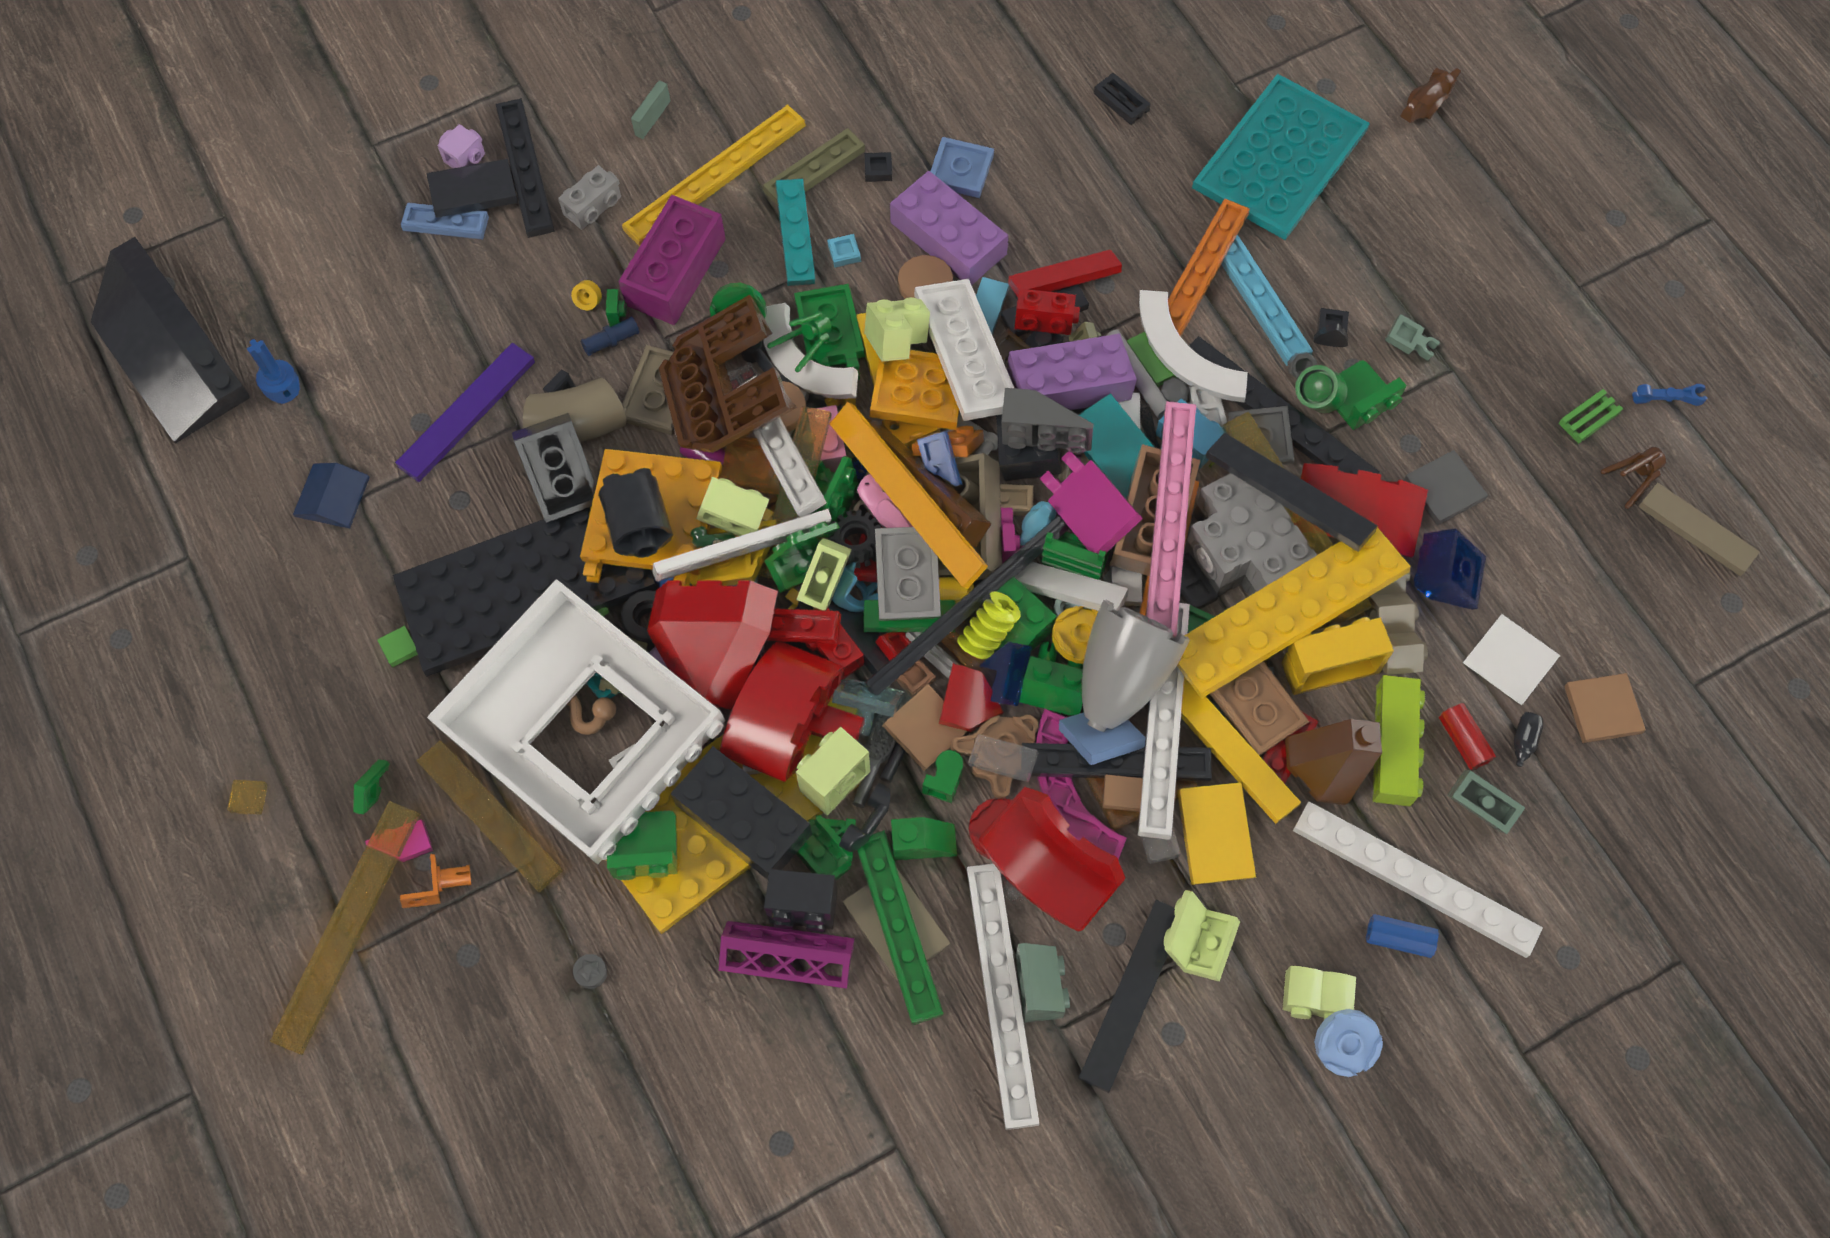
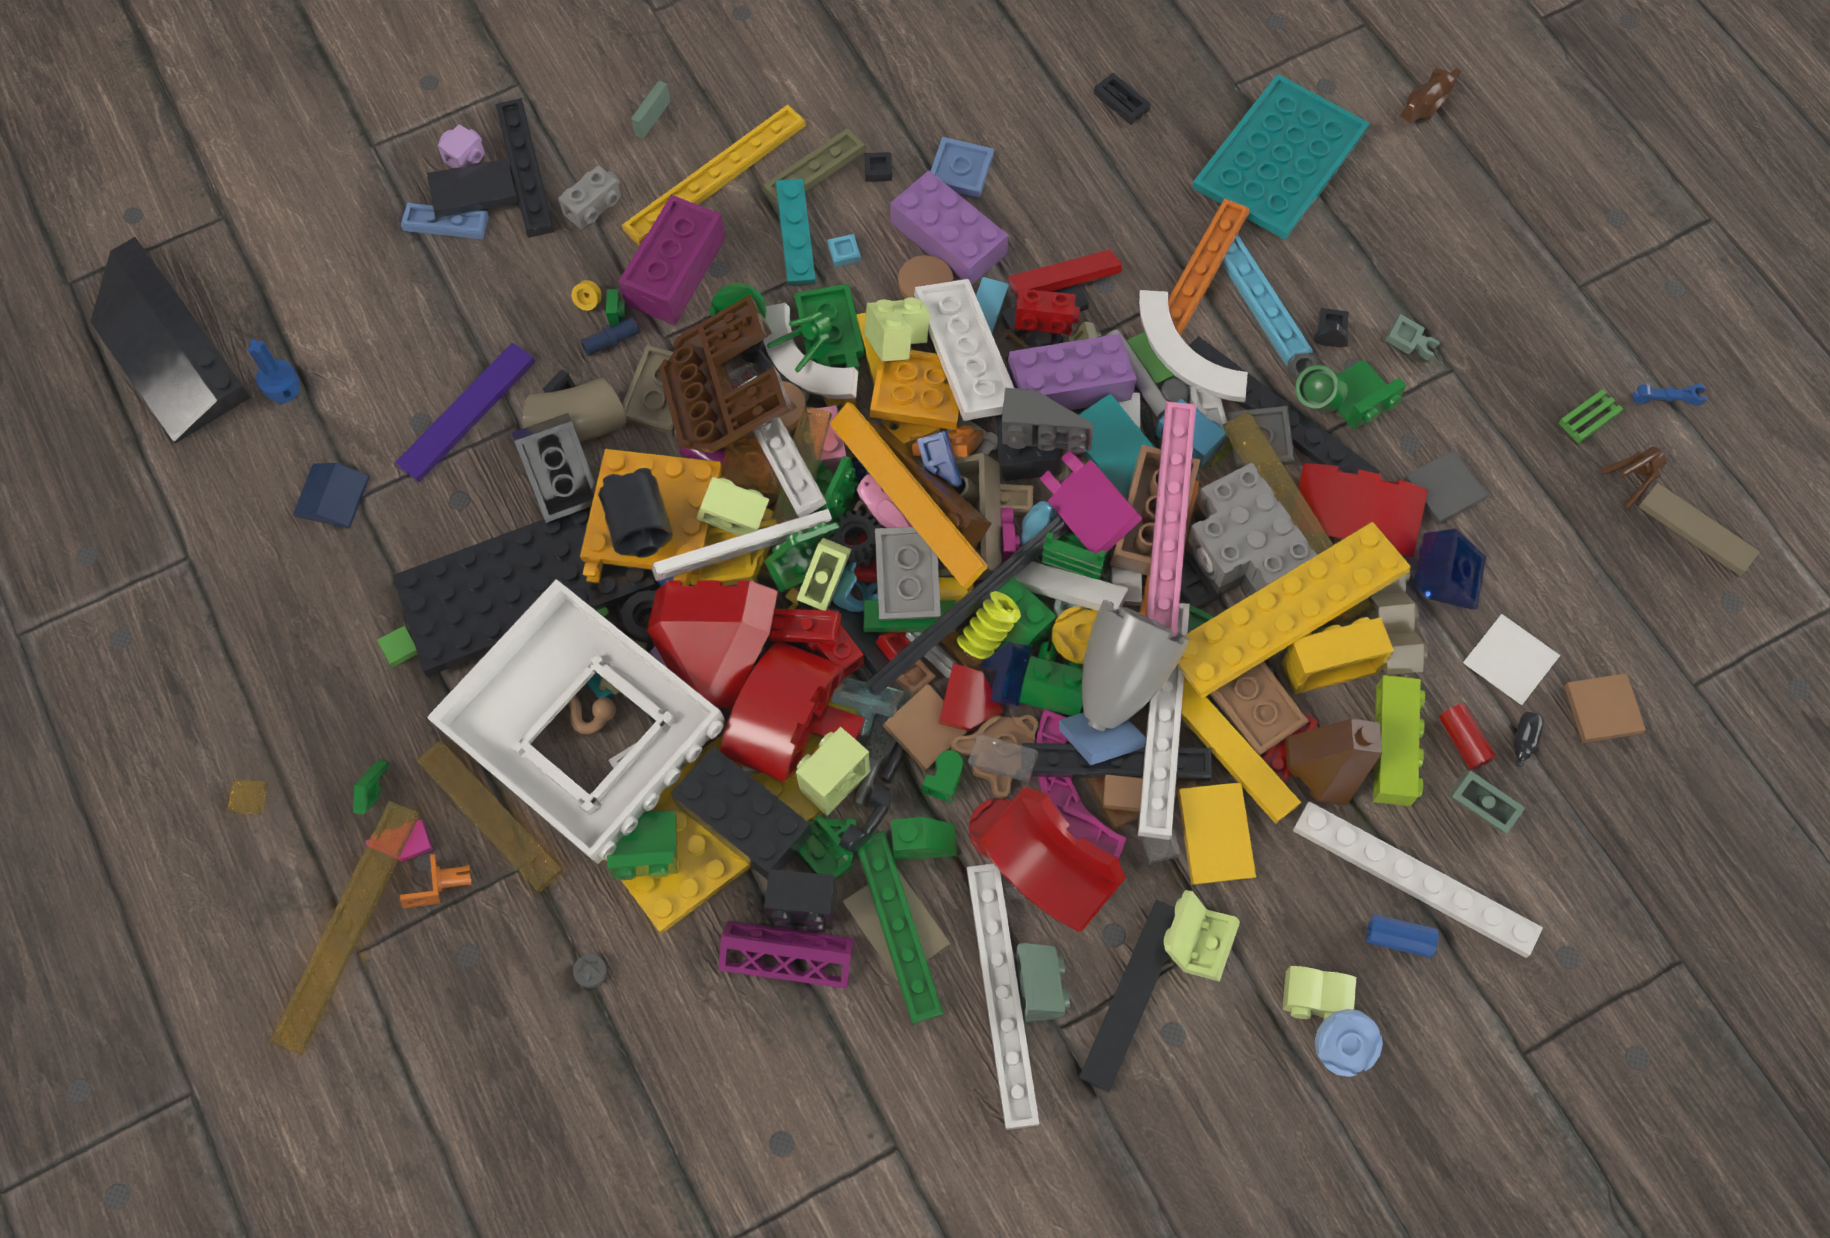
(701, 539): dark green arm -> none
(1291, 492): black tile -> none

